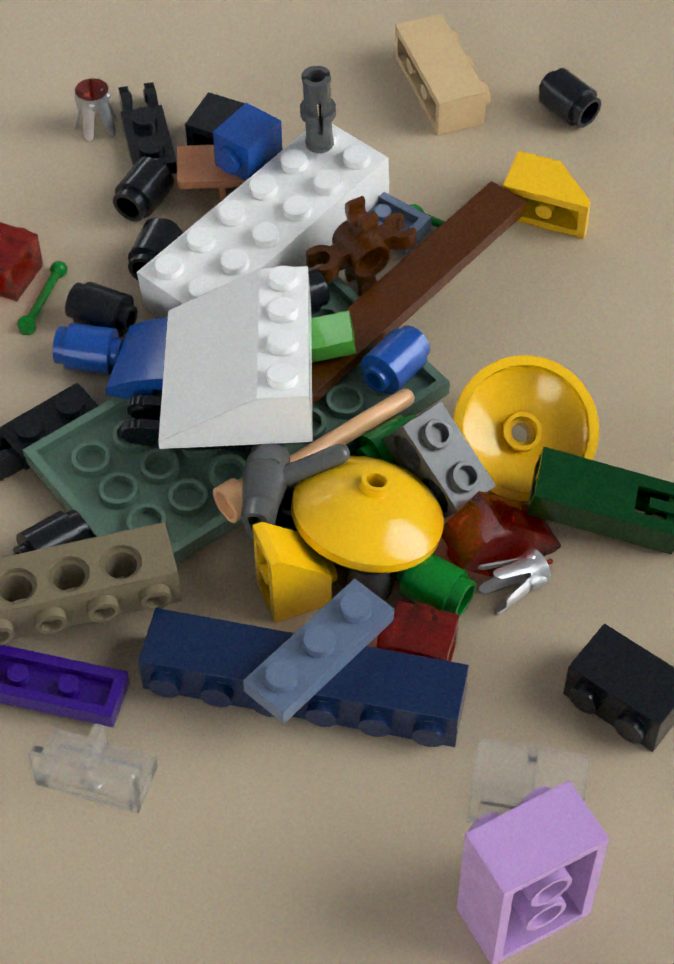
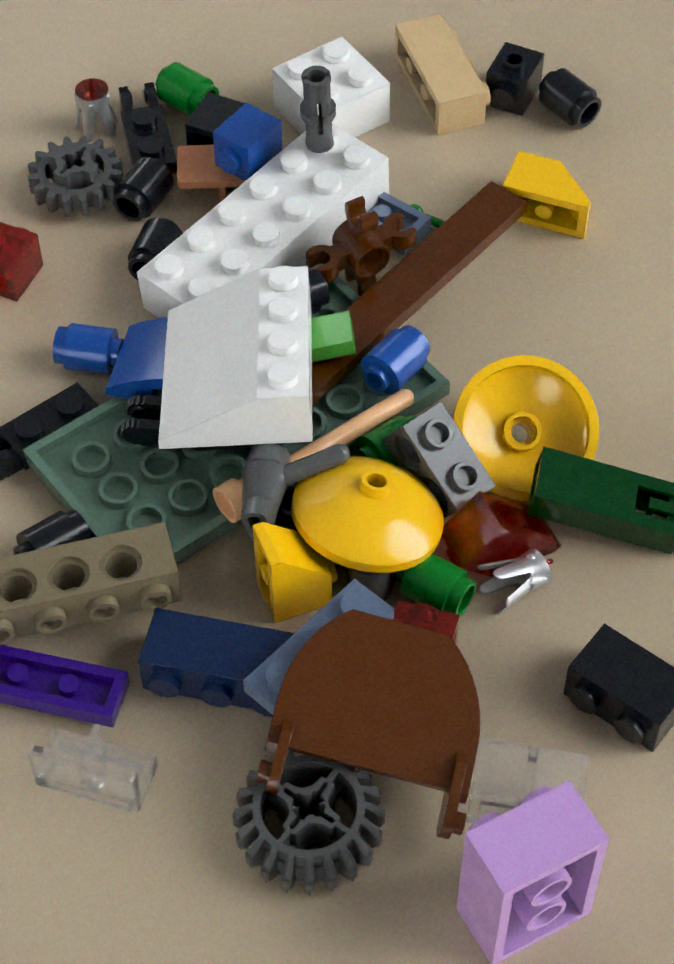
(27, 323): green hinge -> none
(75, 176): none -> dark grey gear
(101, 307): black brick -> none
(183, 87): none -> green brick
(305, 791): none -> dark grey gear
(355, 87): none -> white brick
(381, 703): none -> reddish brown piece
(514, 78): none -> black brick

